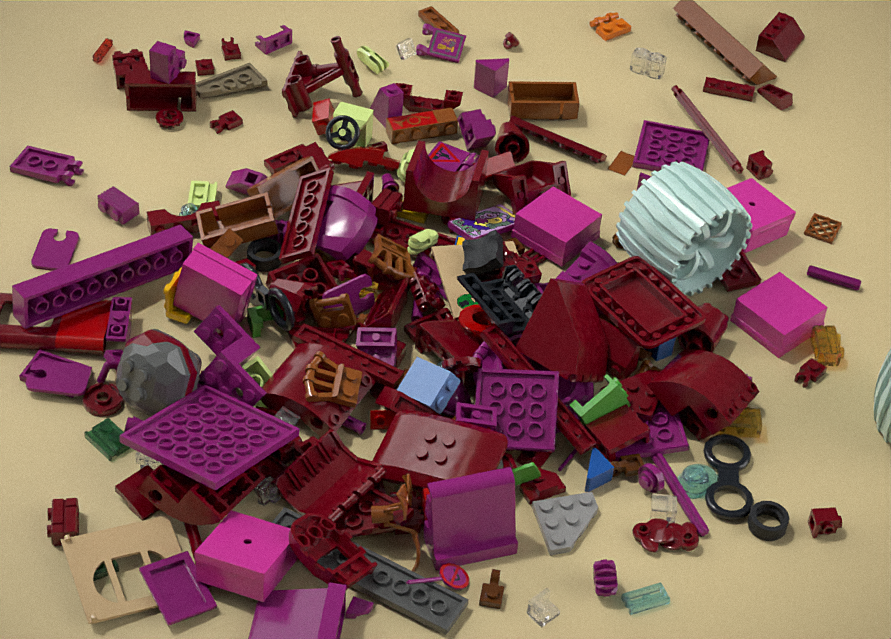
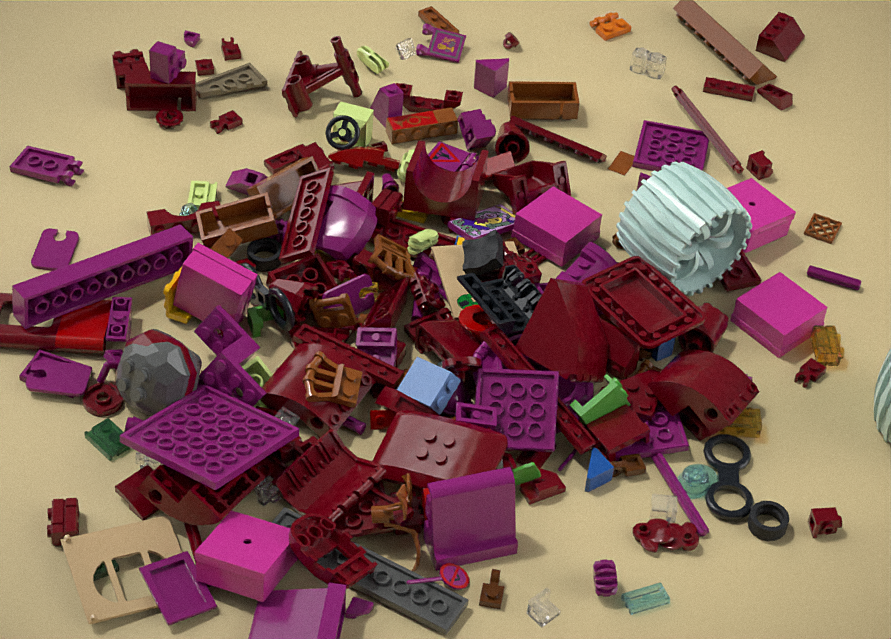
(102, 50): clear red axle -> none
(118, 205): magenta brick -> none
(275, 41): magenta hinge -> none
(322, 114): red brick -> none
(564, 520): light grey plate -> none
(651, 478): magenta plate -> none

